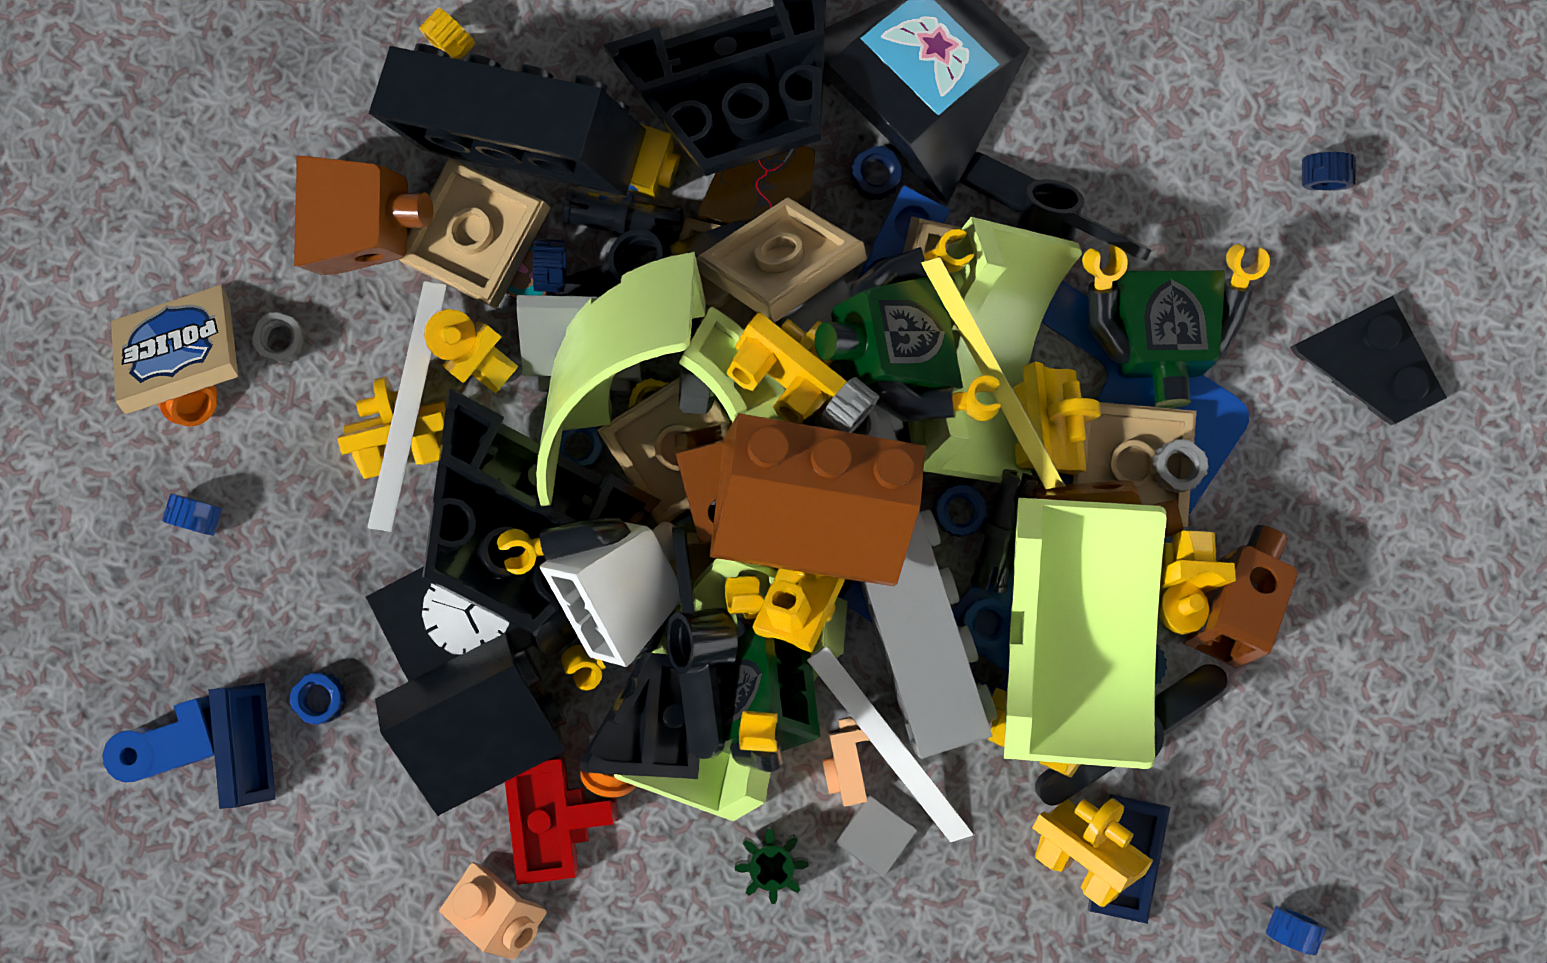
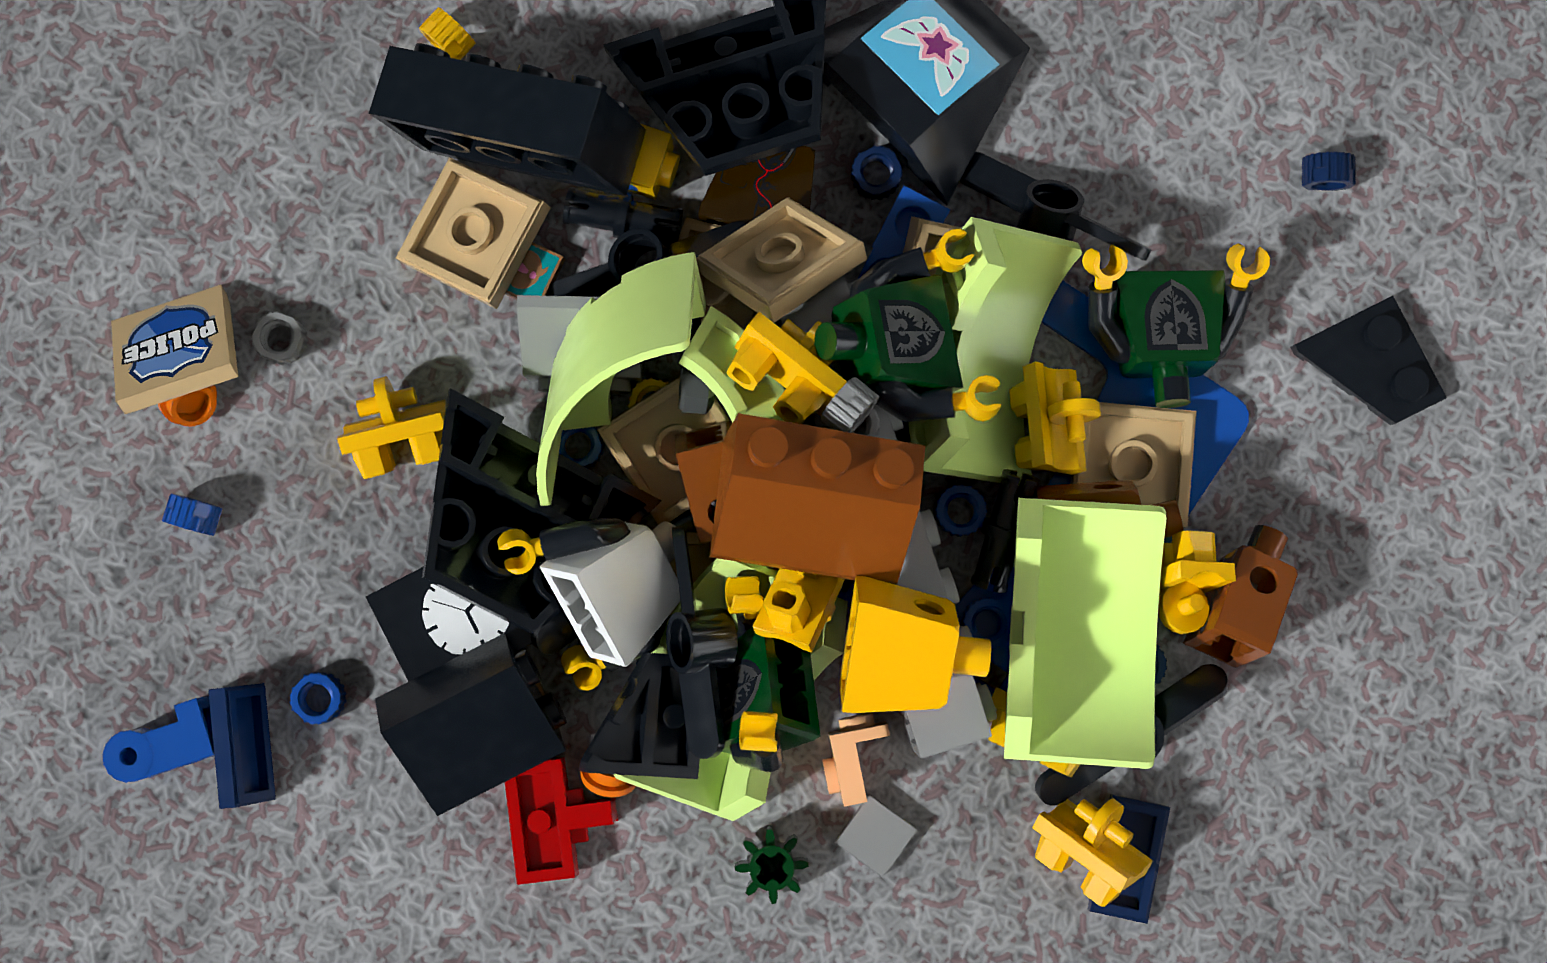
(353, 215): dark orange torso -> none
(405, 412): white sticker -> none
(468, 348): yellow hips -> none
(492, 913): light nougat bracket -> none
(549, 265): dark blue axle -> none
(888, 745): white sticker -> none
(904, 650): none -> yellow torso
(989, 366): light yellow sticker -> none
(1189, 450): light grey axle -> none
(1296, 930): blue axle -> none

